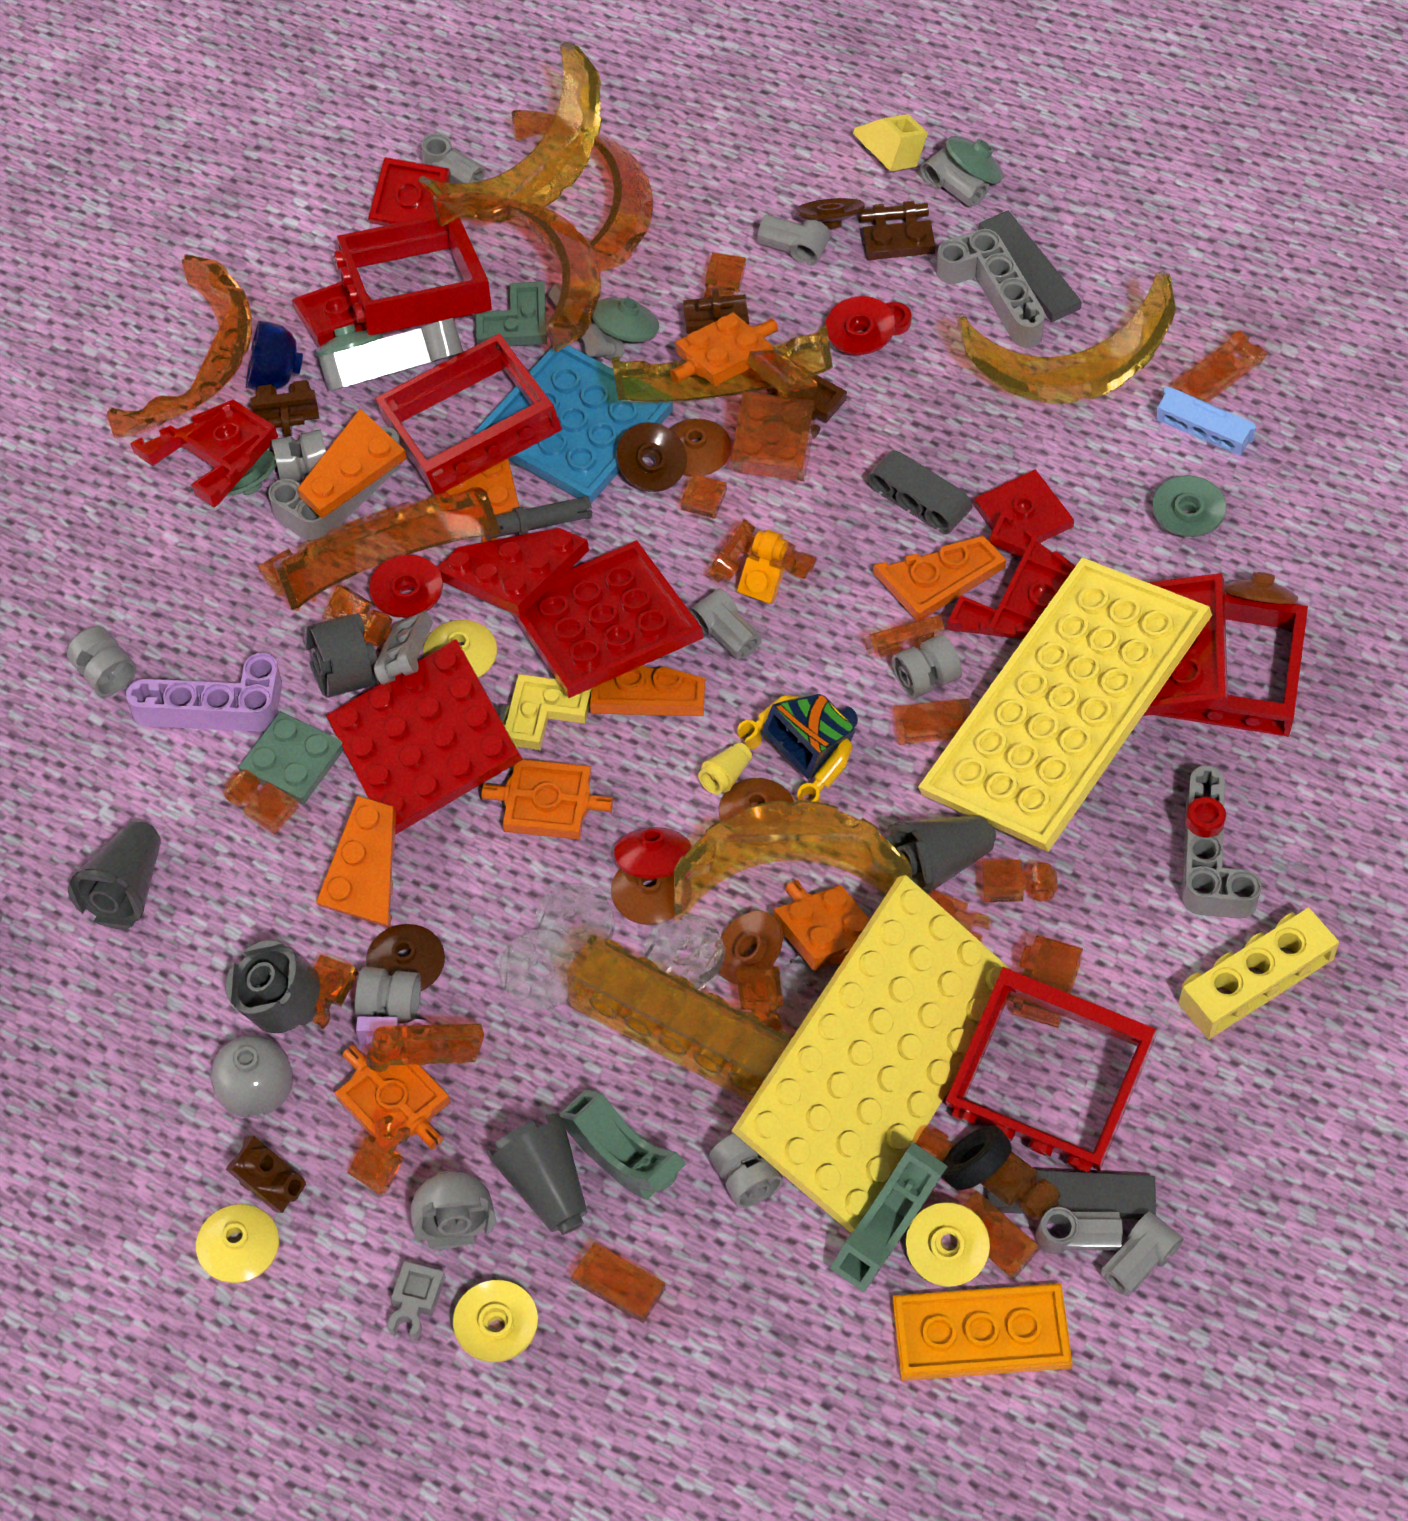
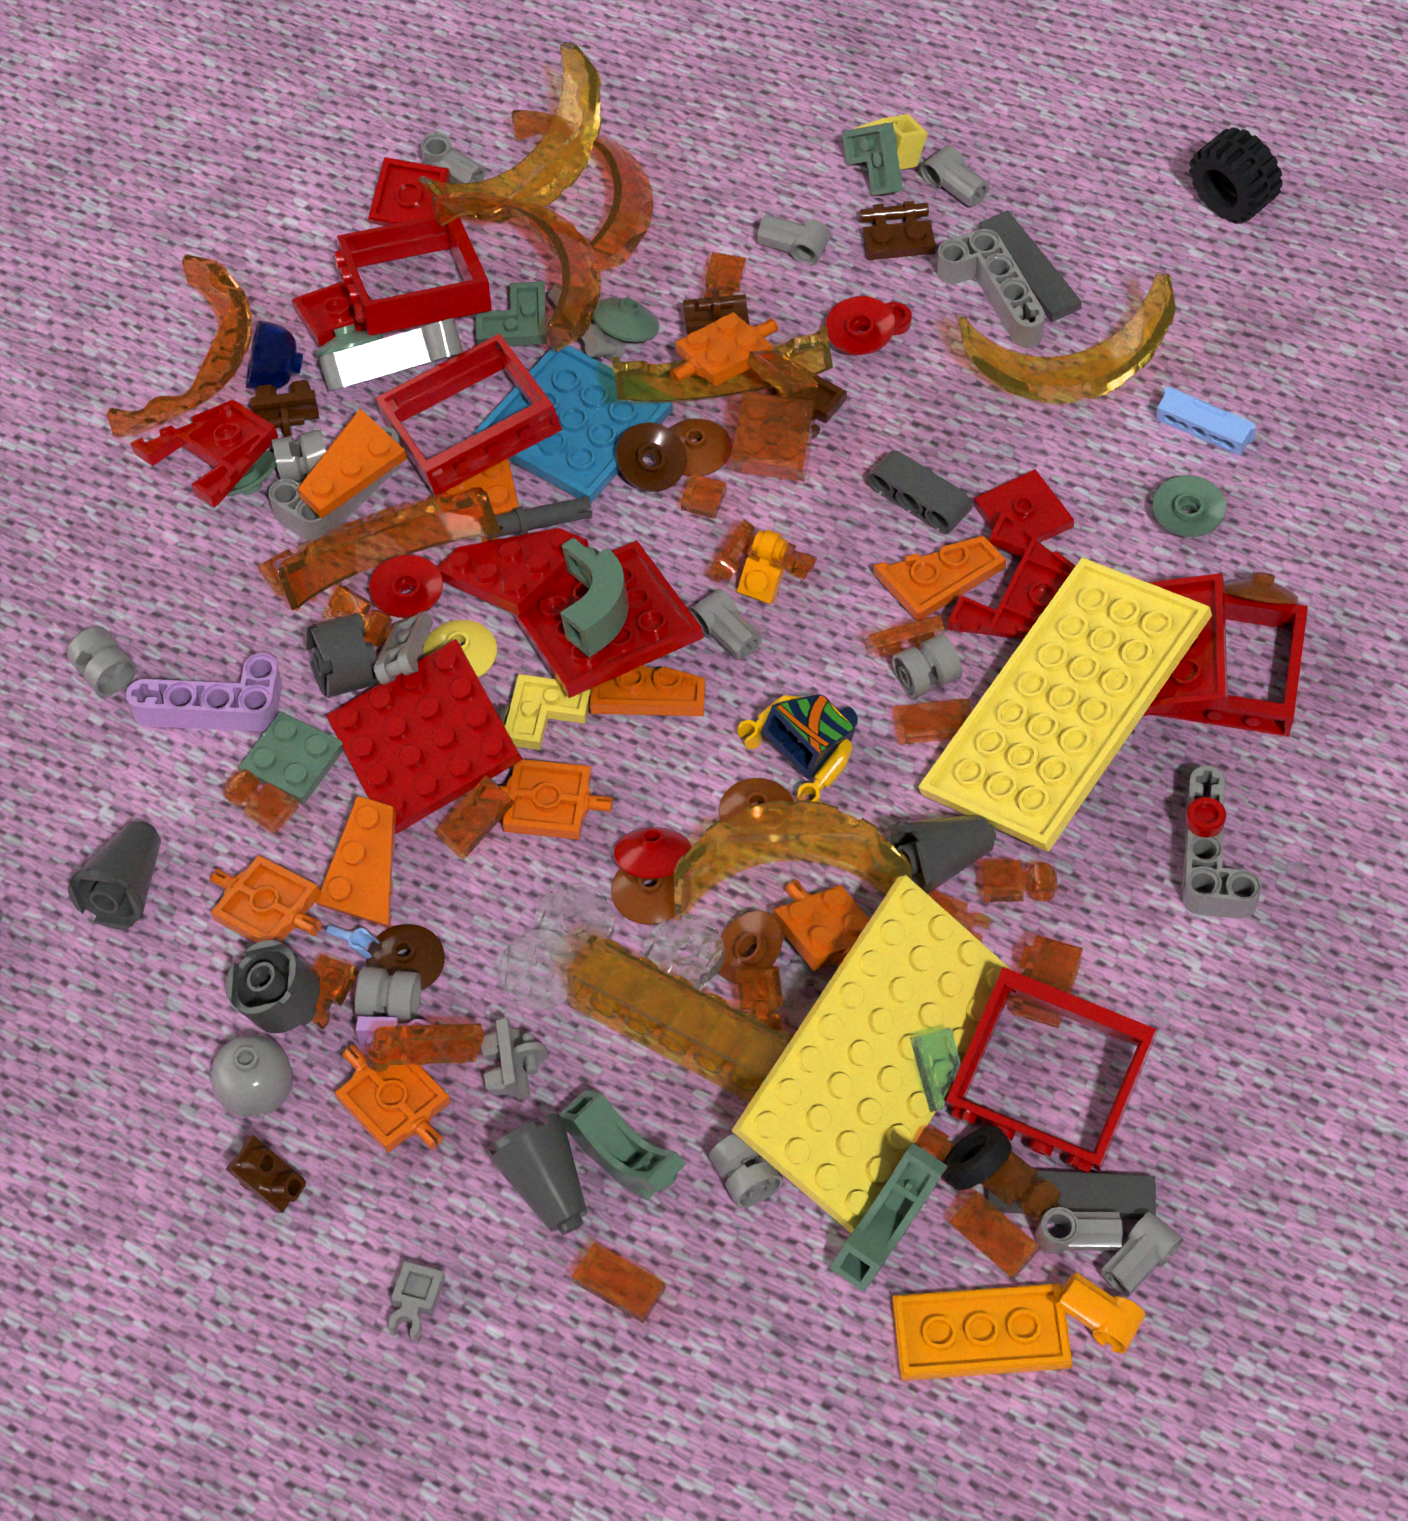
(242, 1259): light yellow dish -> none
(265, 902): none -> orange plate
(356, 940): none -> light blue hand
(377, 1159): clear orange plate -> none
(451, 1210): light grey cylinder -> none
(474, 817): none -> clear orange plate
(492, 1302): light yellow dish -> none
(518, 1058): none -> light grey hips
(604, 608): none -> sand green arch
(724, 768): light yellow cone -> none
(831, 211): reddish brown dish -> none
(878, 148): none -> sand green plate
(936, 1261): light yellow dish -> none
(937, 1064): none -> clear light blue tile
(975, 158): sand green dish -> none
(1110, 1318): none -> light orange piece
(1216, 1011): light yellow brick -> none
(1221, 368): clear orange plate -> none
(1236, 175): none -> black tyre

